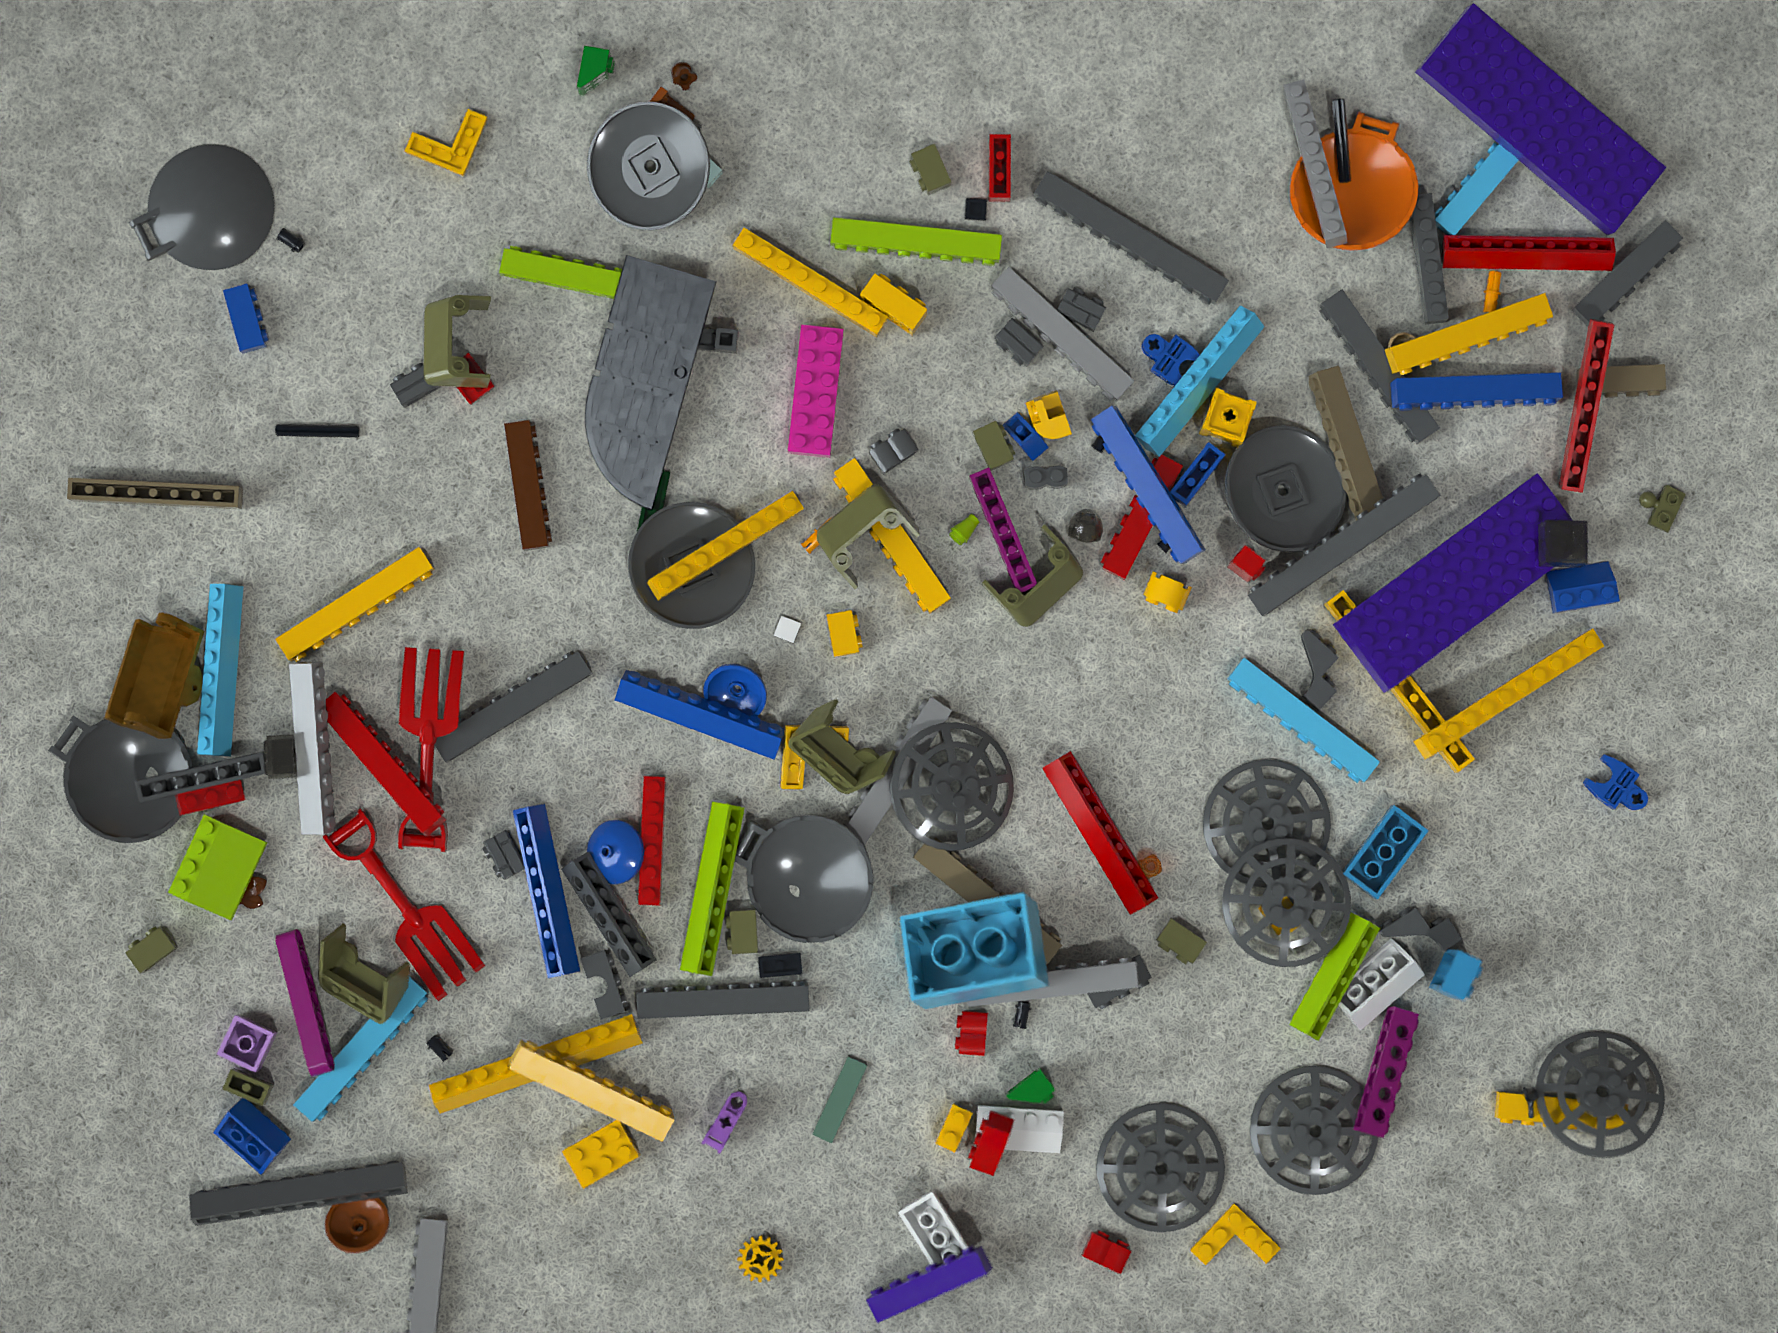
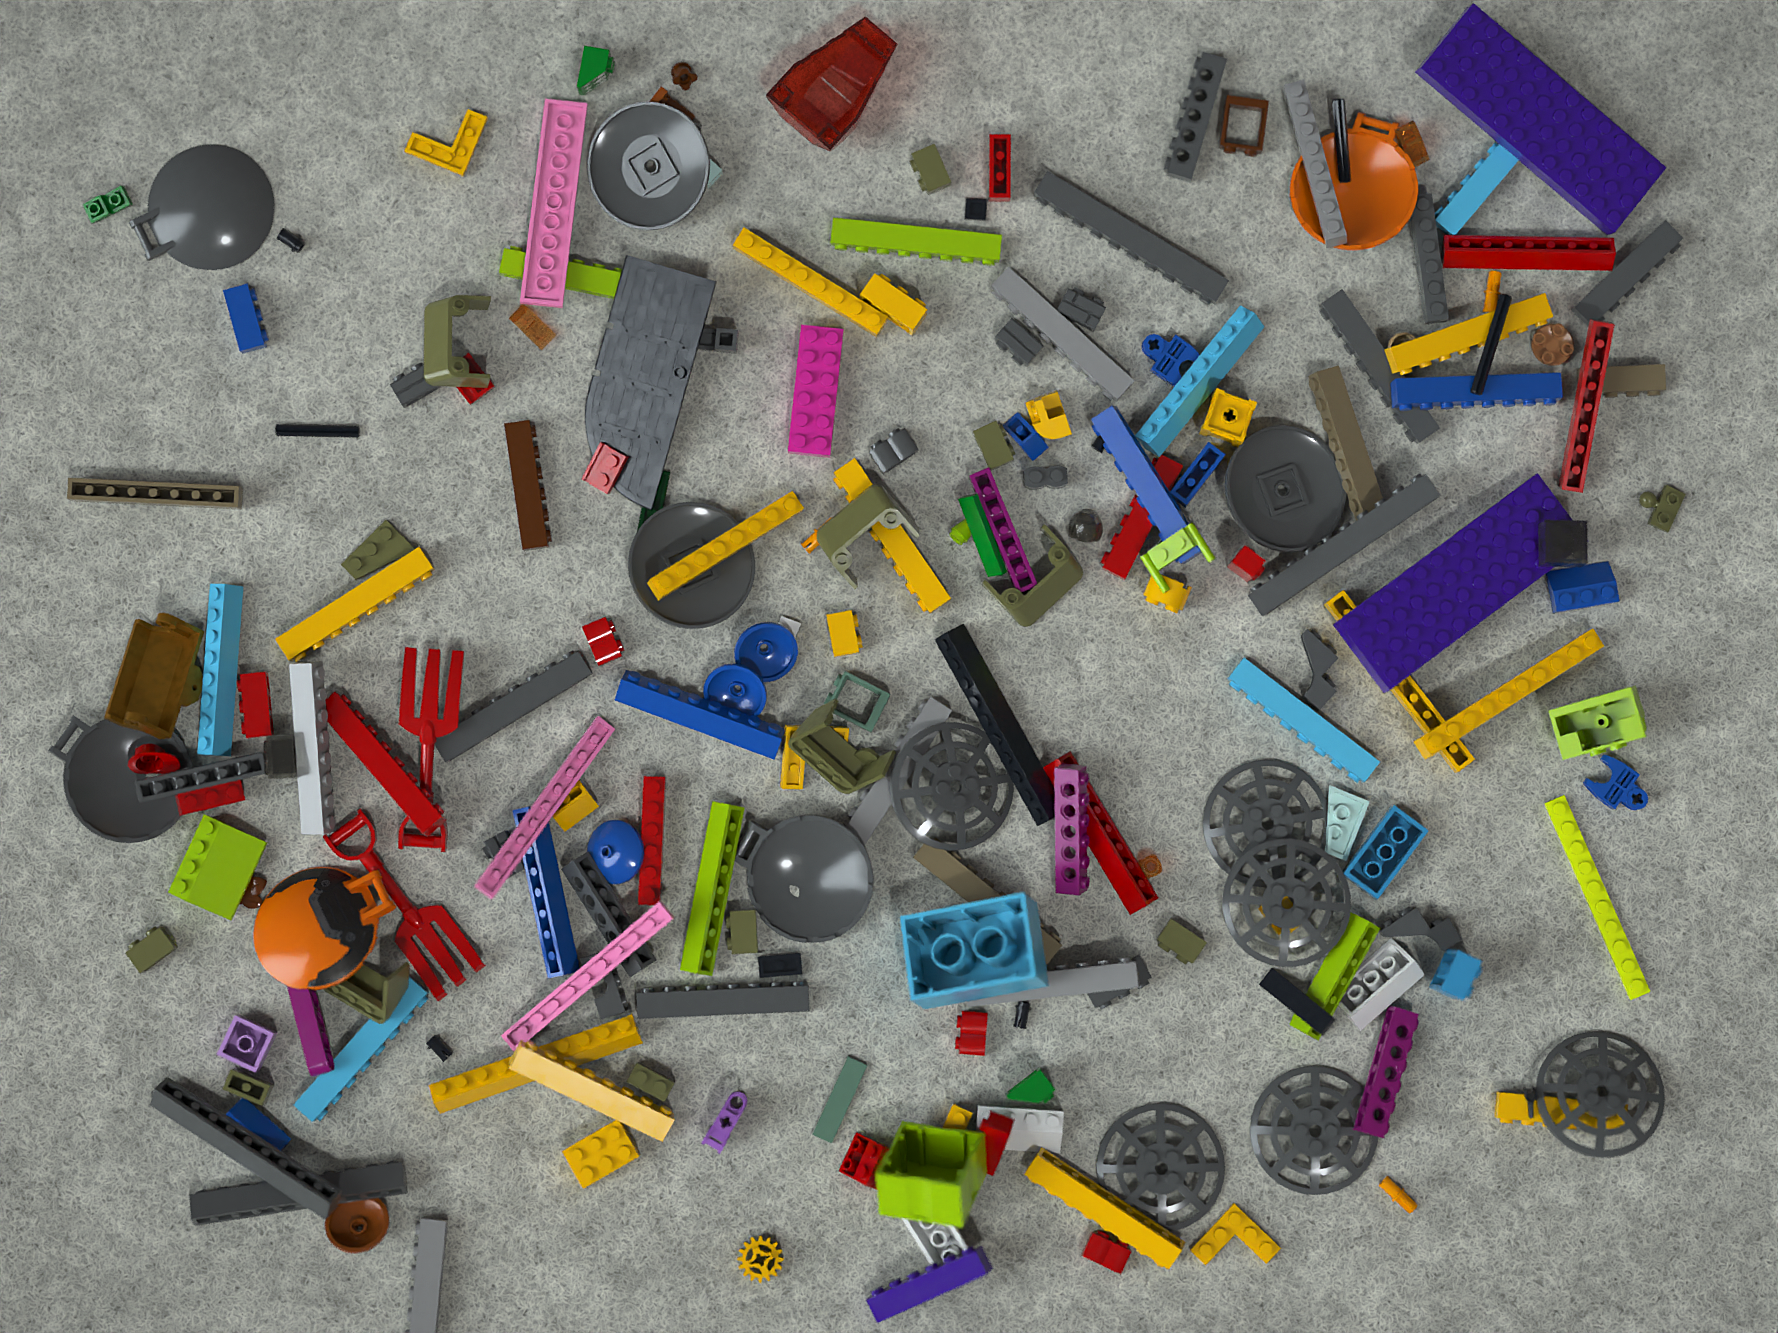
(107, 204): none -> green slope
(152, 759): none -> red piece
(246, 1148): none -> dark grey brick
(255, 705): none -> red brick
(319, 926): none -> orange dish
(378, 550): none -> olive wing
(532, 326): none -> clear orange slope
(544, 807): none -> bright pink plate
(553, 203): none -> bright pink plate
(575, 807): none -> yellow brick
(588, 975): none -> bright pink plate
(602, 641): none -> red brick
(604, 468): none -> plate
(651, 1081): none -> olive brick
(772, 661): none -> blue dish
(852, 66): none -> clear red windscreen
(863, 1160): none -> red slope
(884, 696): none -> sand green window
(931, 1174): none -> lime tile
(982, 535): none -> green tile
(999, 723): none -> black brick
(1065, 880): none -> magenta brick
(1104, 1208): none -> yellow brick
(1172, 549): none -> lime plate
(1215, 66): none -> dark grey brick
(1244, 104): none -> reddish brown window
(1297, 1001): none -> black tile
(1343, 821): none -> light aqua wing
(1398, 1195): none -> light orange axle
(1412, 143): none -> clear orange slope
(1491, 344): none -> black axle
(1552, 344): none -> medium nougat dish
(1581, 729): none -> lime brick
(1597, 897): none -> neon yellow plate

